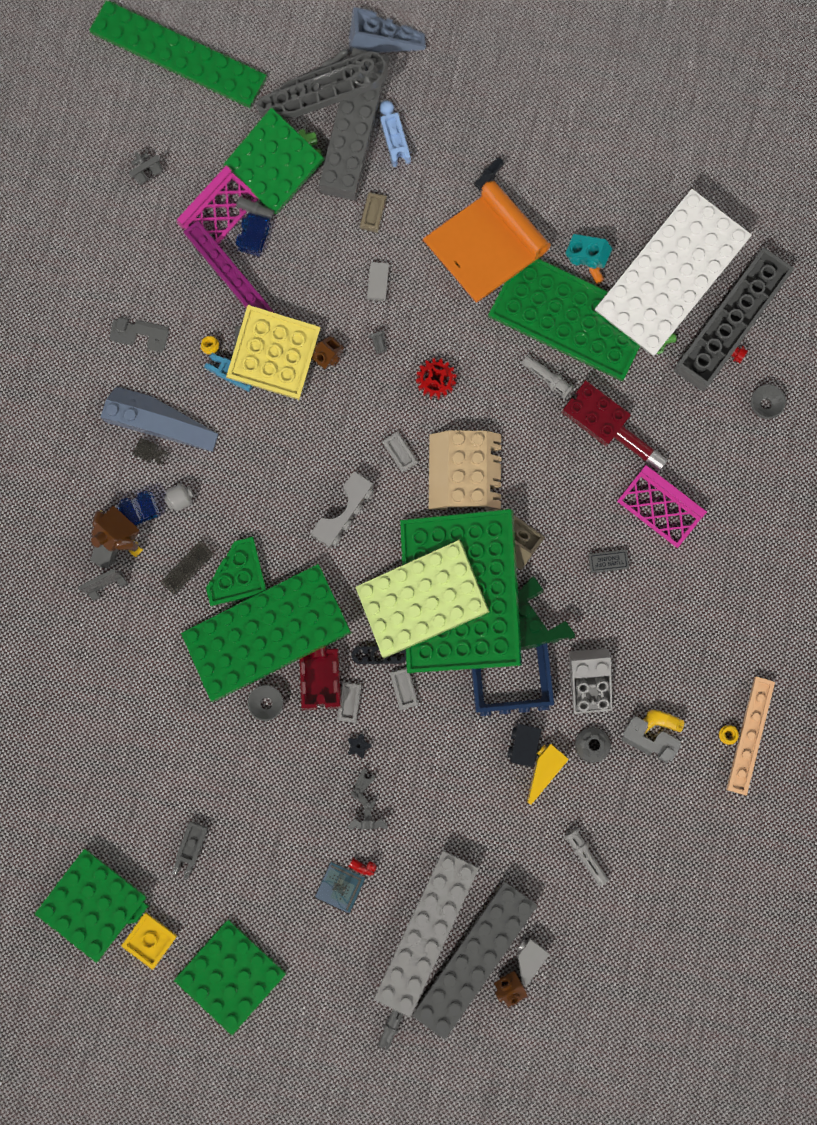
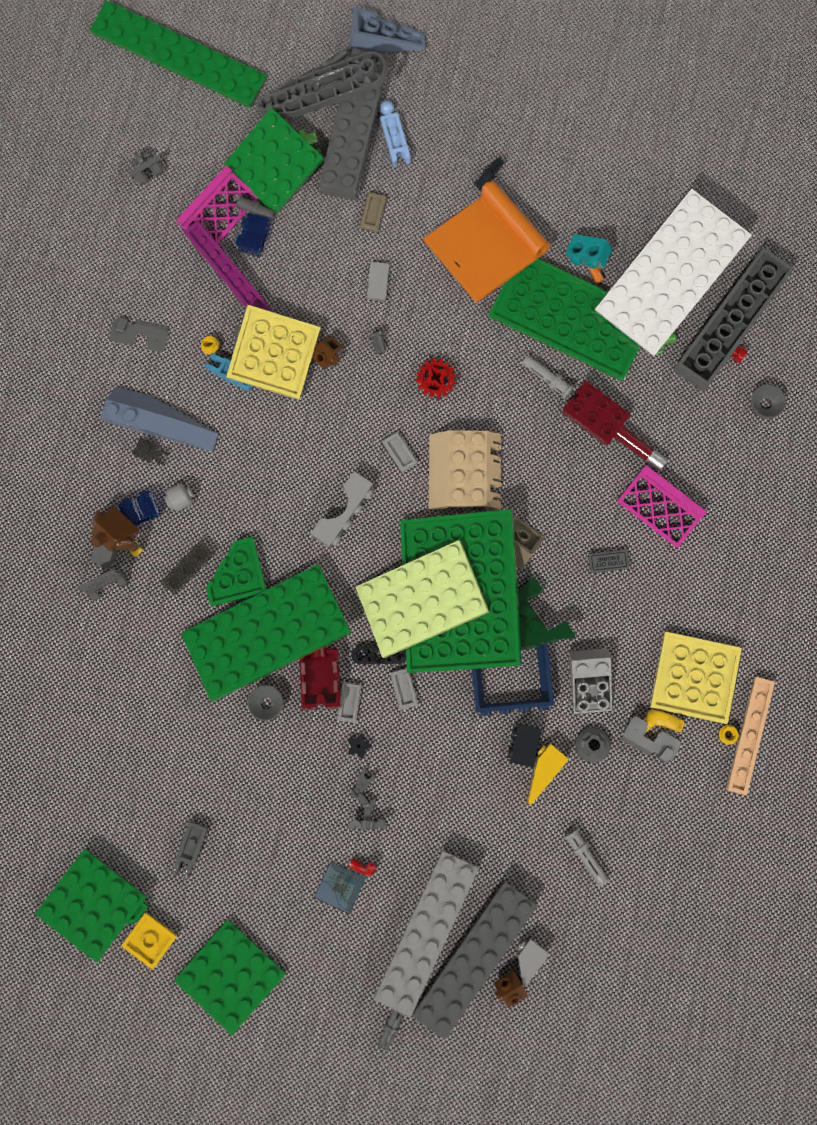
(695, 678): none -> light yellow plate

